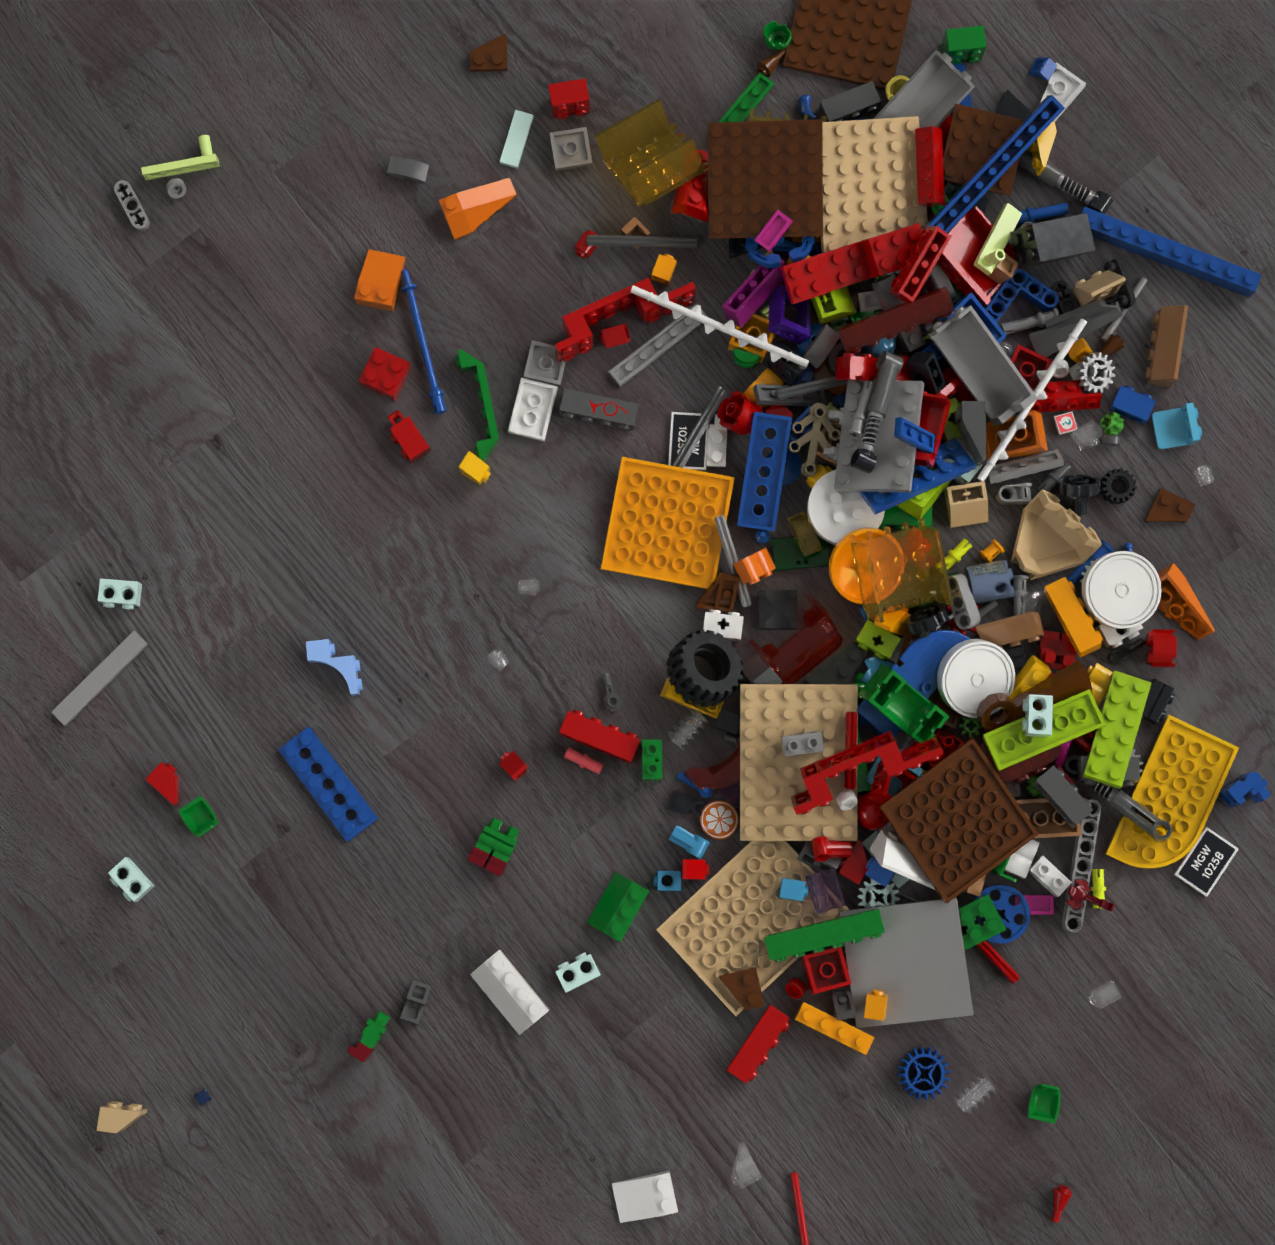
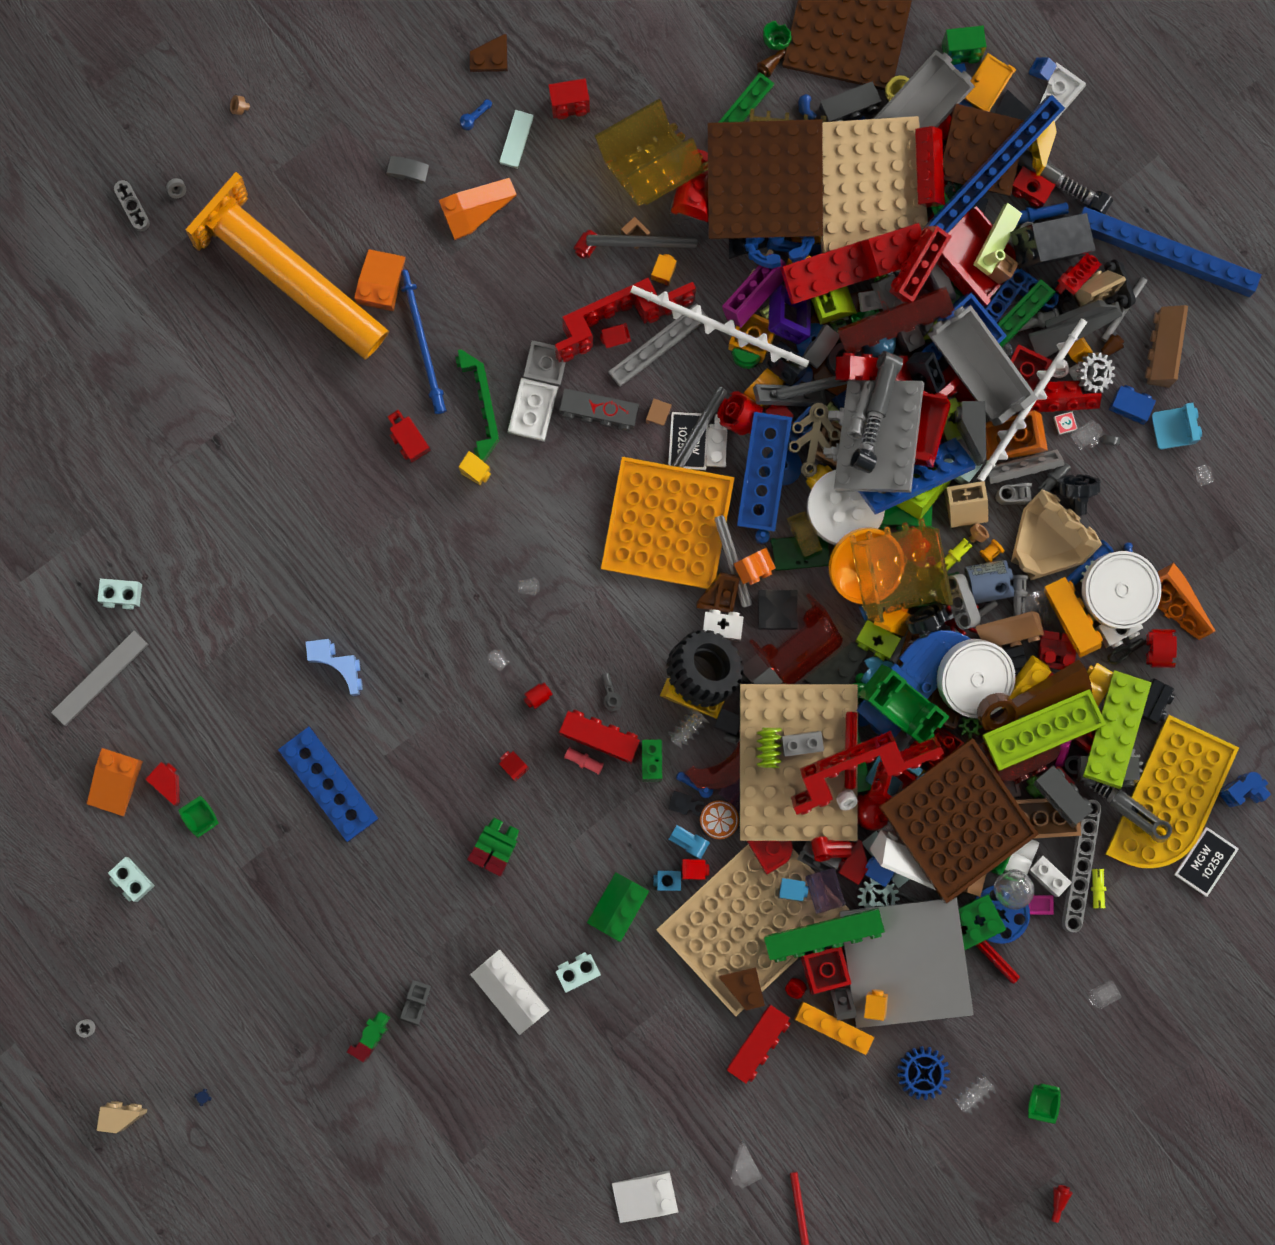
(85, 1022): none -> light grey bush
(113, 781): none -> orange slope
(206, 161): yellowish green piece -> none
(238, 105): none -> medium nougat tile
(284, 268): none -> light orange piece
(385, 373): red brick -> none
(467, 120): none -> blue piece
(537, 695): none -> red brick
(571, 148): light grey plate -> none
(658, 412): none -> medium nougat panel
(769, 747): none -> lime piece
(771, 853): none -> red tile
(773, 230): dark pink tile -> none
(914, 435): blue tile -> none
(978, 533): none -> medium nougat tile
(992, 79): none -> light orange door
(1014, 889): none -> clear cylinder
(1025, 310): none -> green plate
(1029, 178): none -> red brick
(1043, 716): light aqua brick -> none
(1078, 275): none -> red bracket
(1078, 894): dark red piece -> none
(1112, 423): bright green gear -> none
(1124, 476): black tyre -> none
(1169, 508): reddish brown wing -> none

